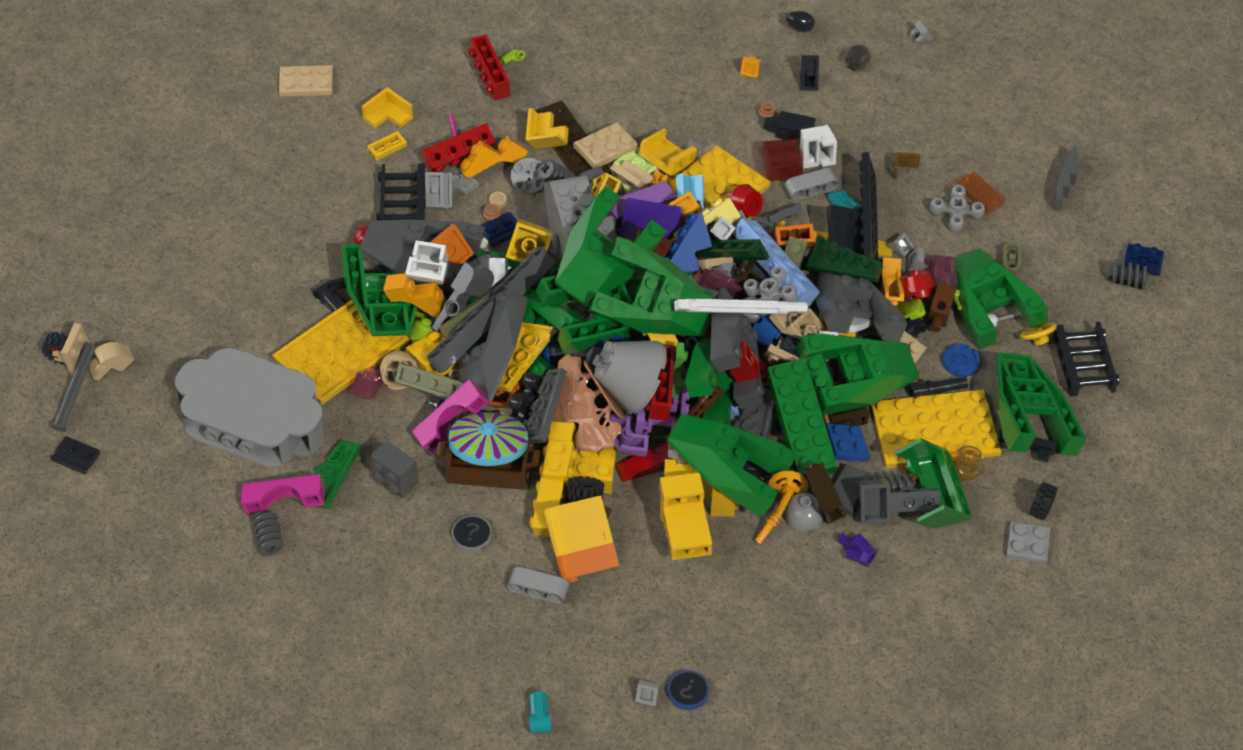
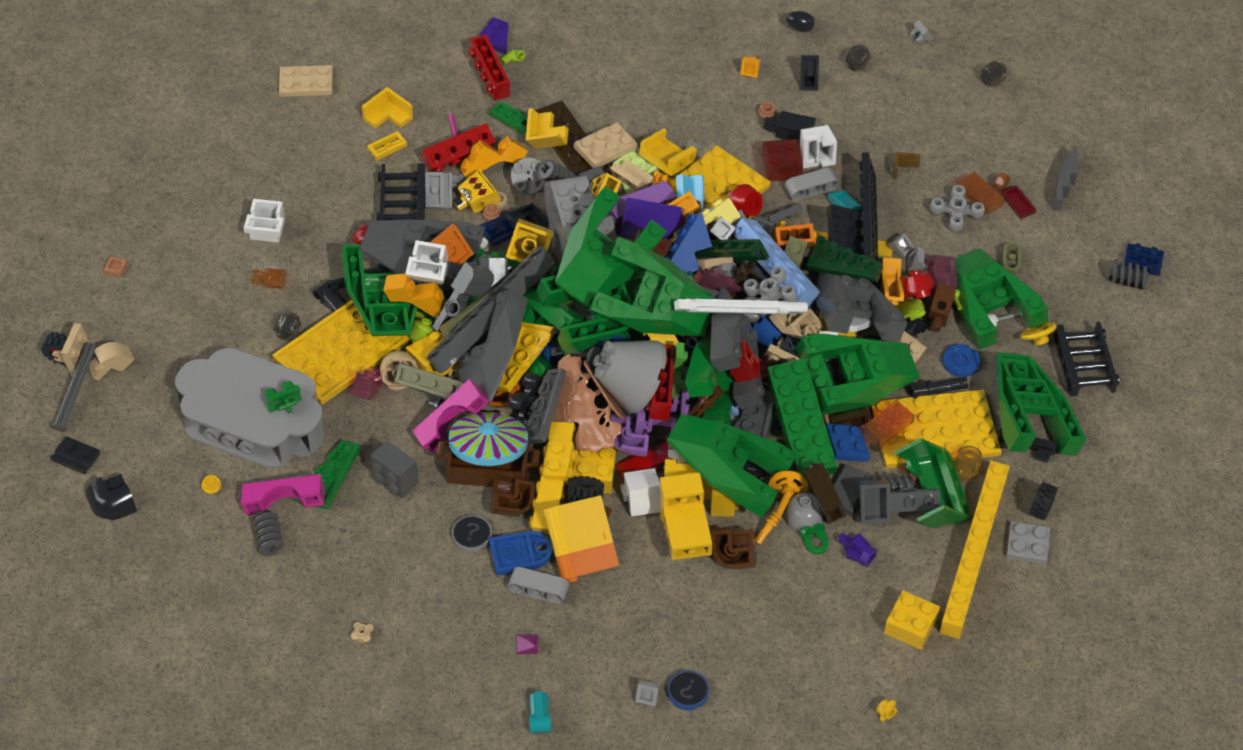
(110, 498): none -> black brick
(115, 267): none -> nougat tile
(211, 484): none -> yellow plate
(265, 220): none -> white plate
(272, 278): none -> clear orange plate
(284, 399): none -> green hips
(287, 325): none -> clear smoke head
(362, 637): none -> tan plate
(476, 193): none -> yellow torso
(497, 34): none -> dark purple wing
(510, 117): none -> green hinge
(512, 498): none -> reddish brown brick
(519, 551): none -> blue plate
(527, 644): none -> magenta slope
(528, 213): none -> black plate
(641, 492): none -> white plate
(734, 548): none -> reddish brown brick
(819, 530): none -> green piece
(886, 709): none -> yellow plate
(888, 424): none -> clear orange piece
(912, 620): none -> yellow brick
(974, 550): none -> yellow brick
(993, 73): none -> clear smoke head
(1002, 181): none -> dark orange tile
(1018, 202): none -> dark red tile

